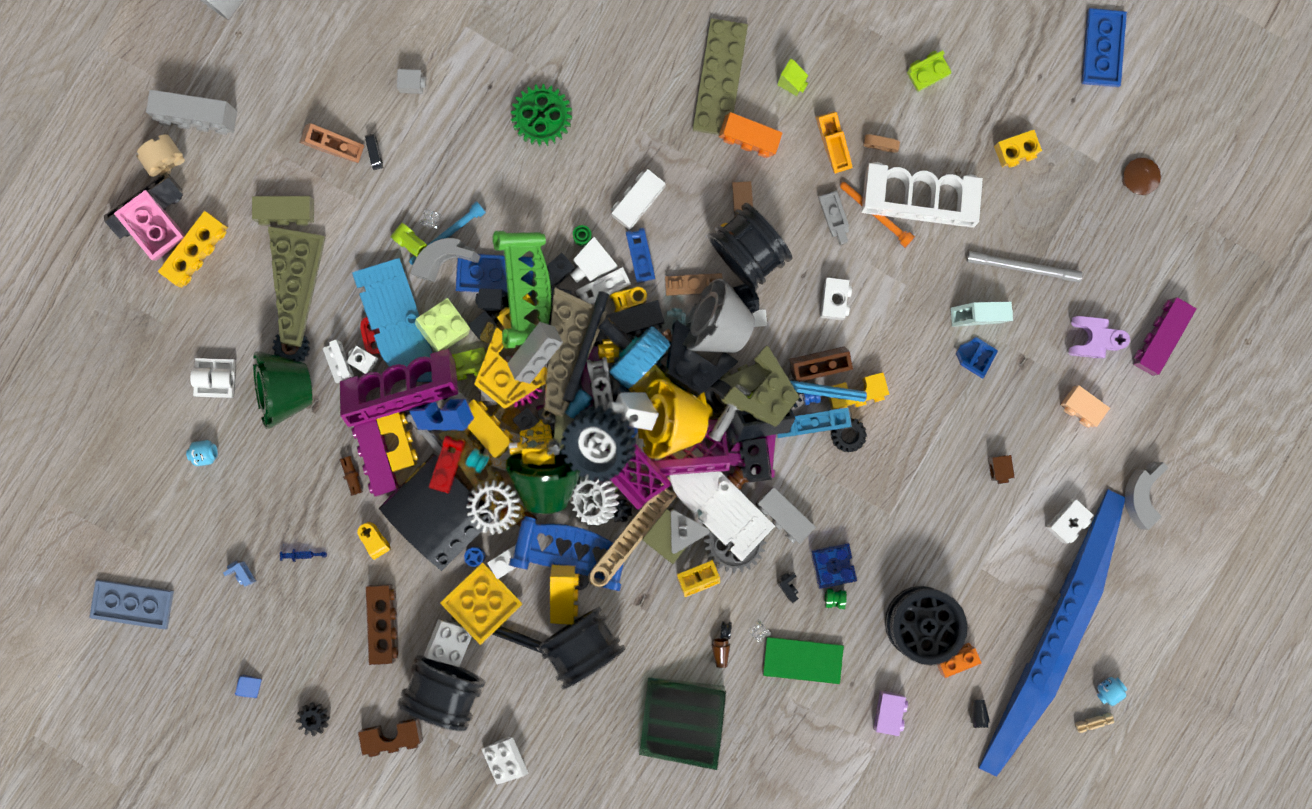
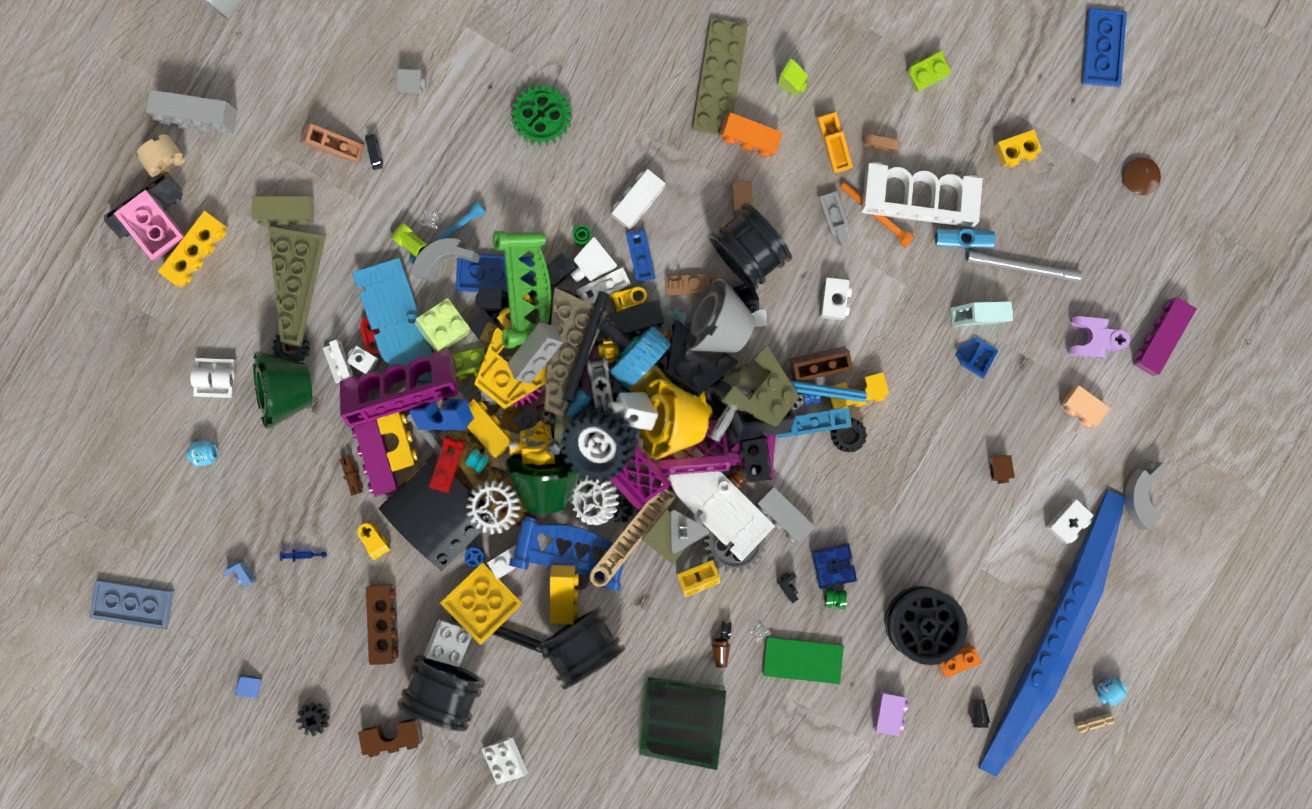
(977, 238): none -> dark azure piece

